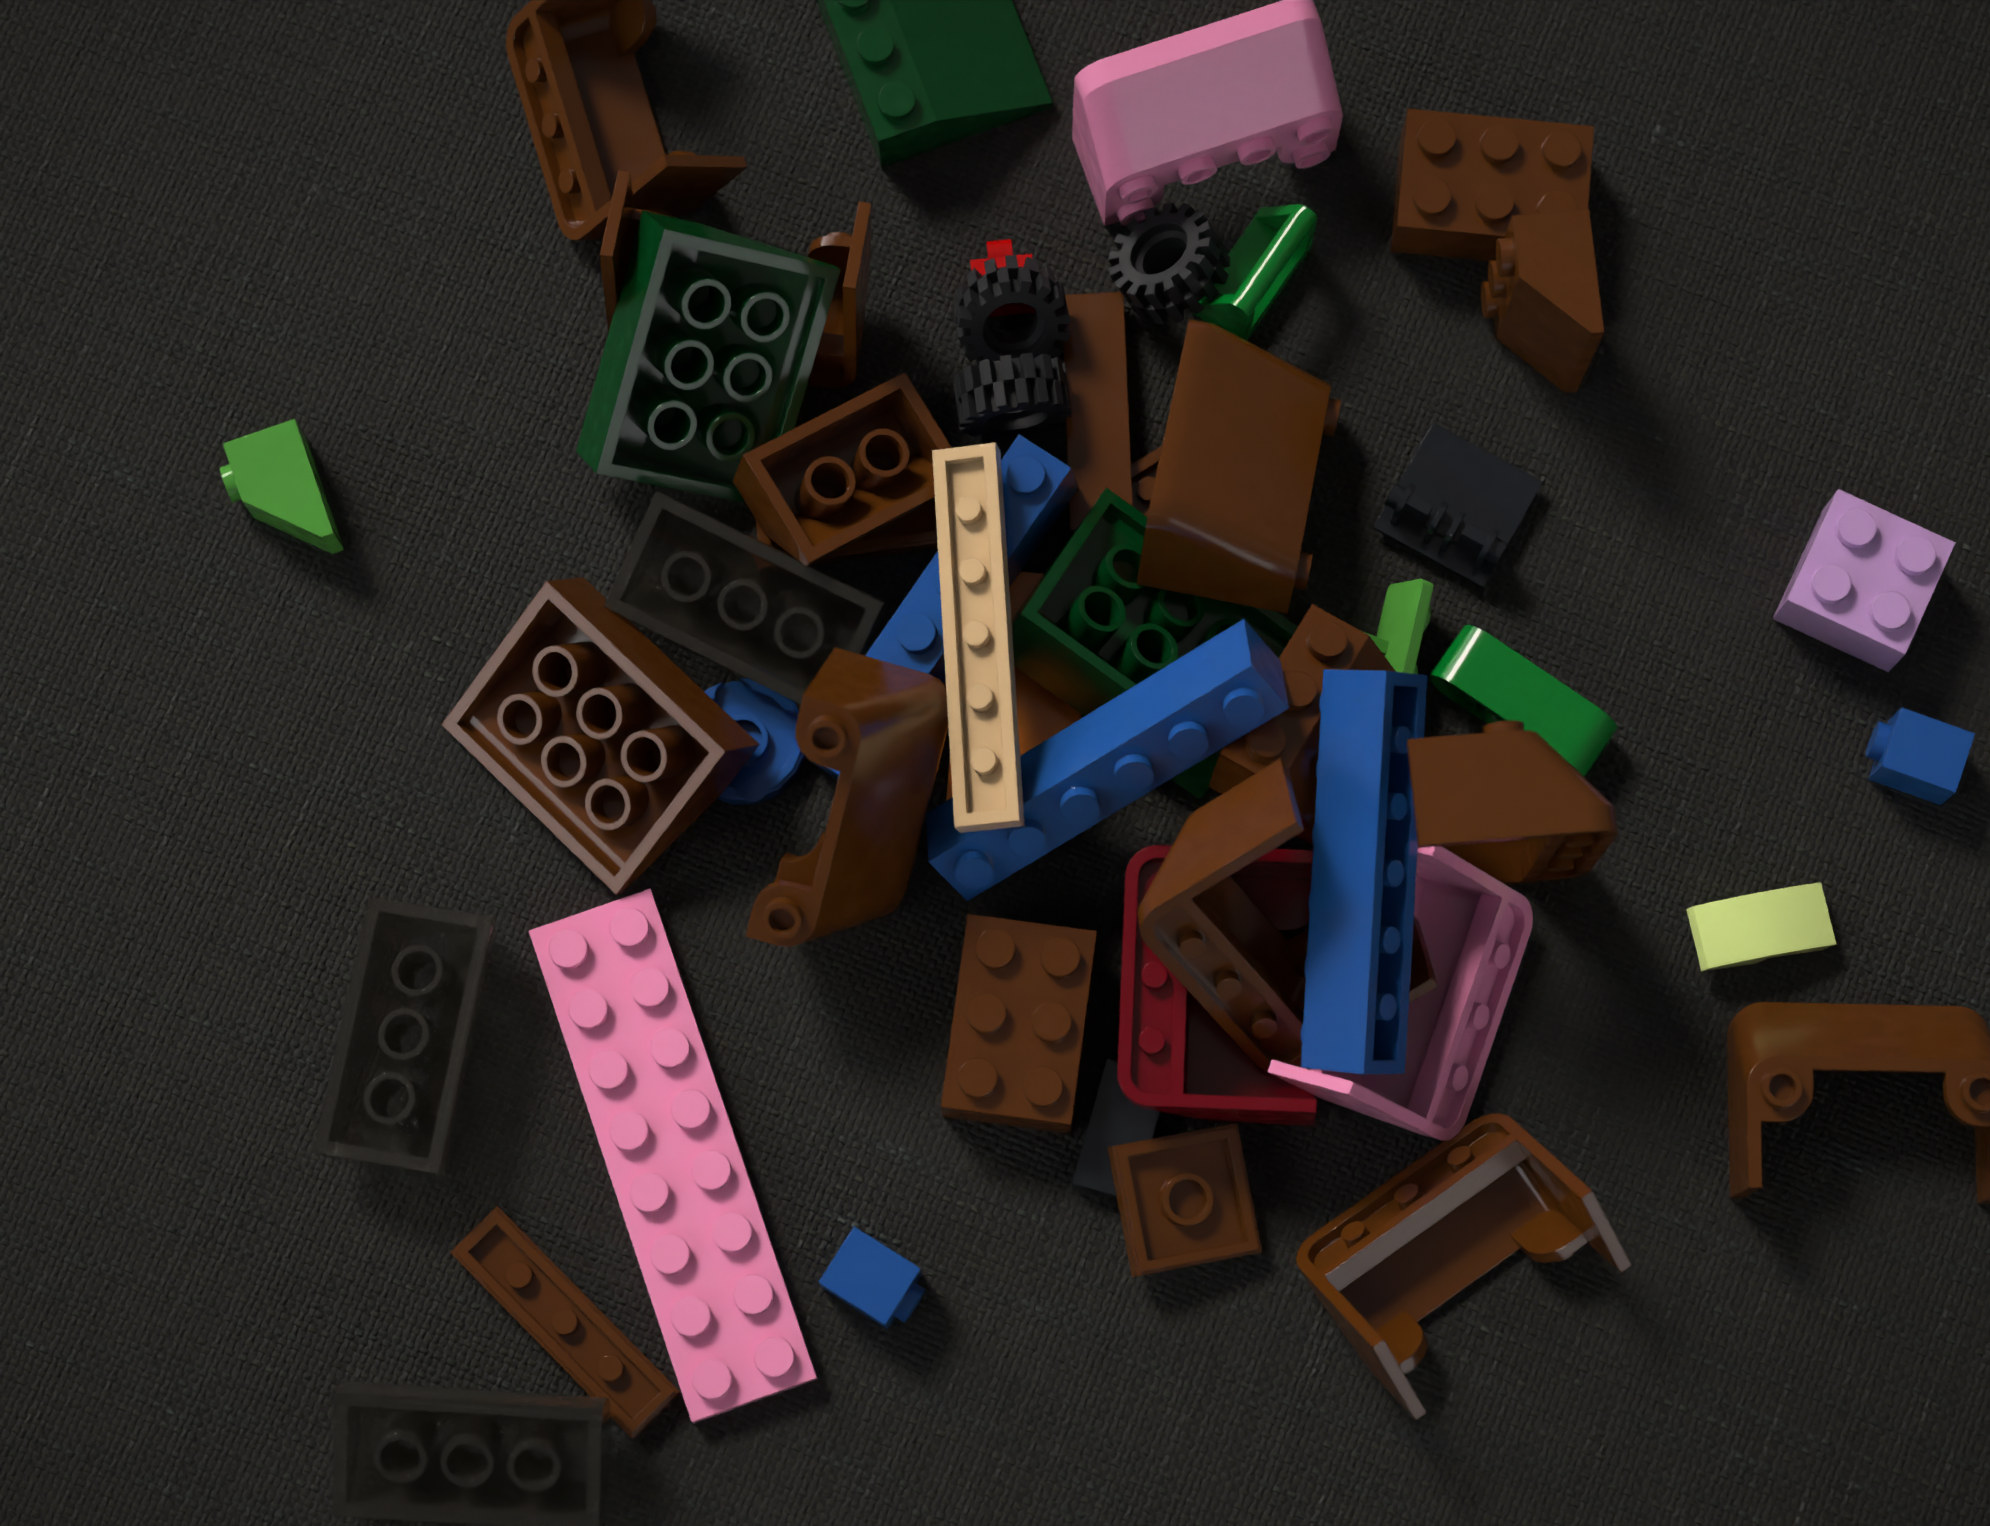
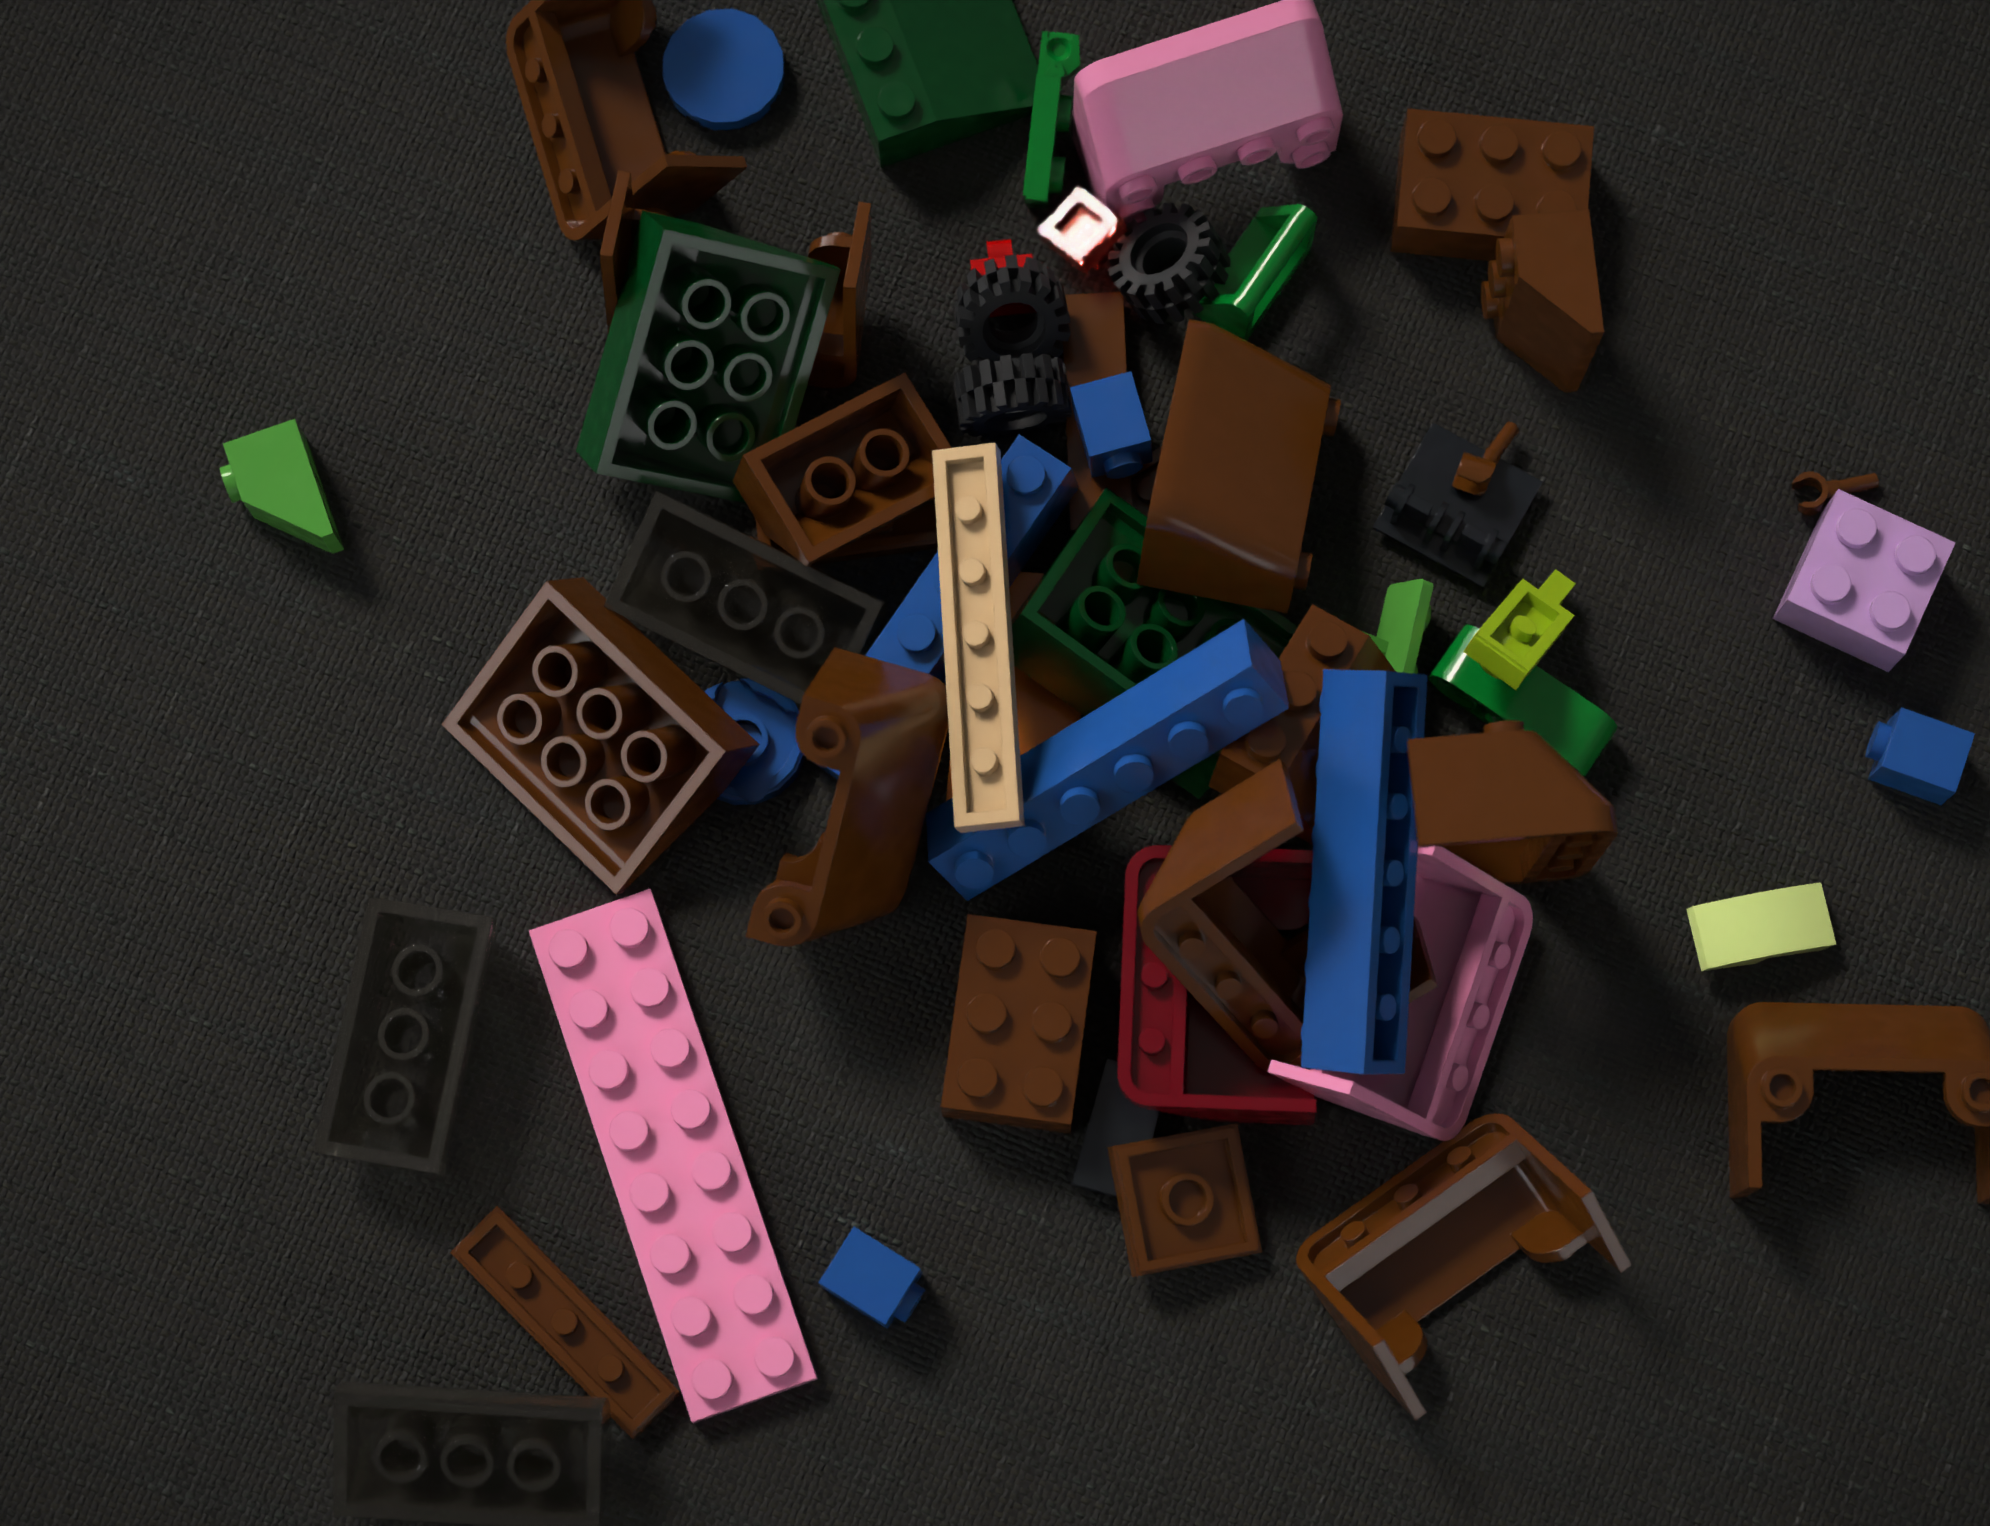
(723, 69): none -> blue tile
(1050, 114): none -> green hinge
(1082, 231): none -> clear red tile
(1112, 426): none -> blue brick
(1476, 472): none -> reddish brown hand
(1522, 629): none -> lime hinge
(1828, 488): none -> reddish brown hand

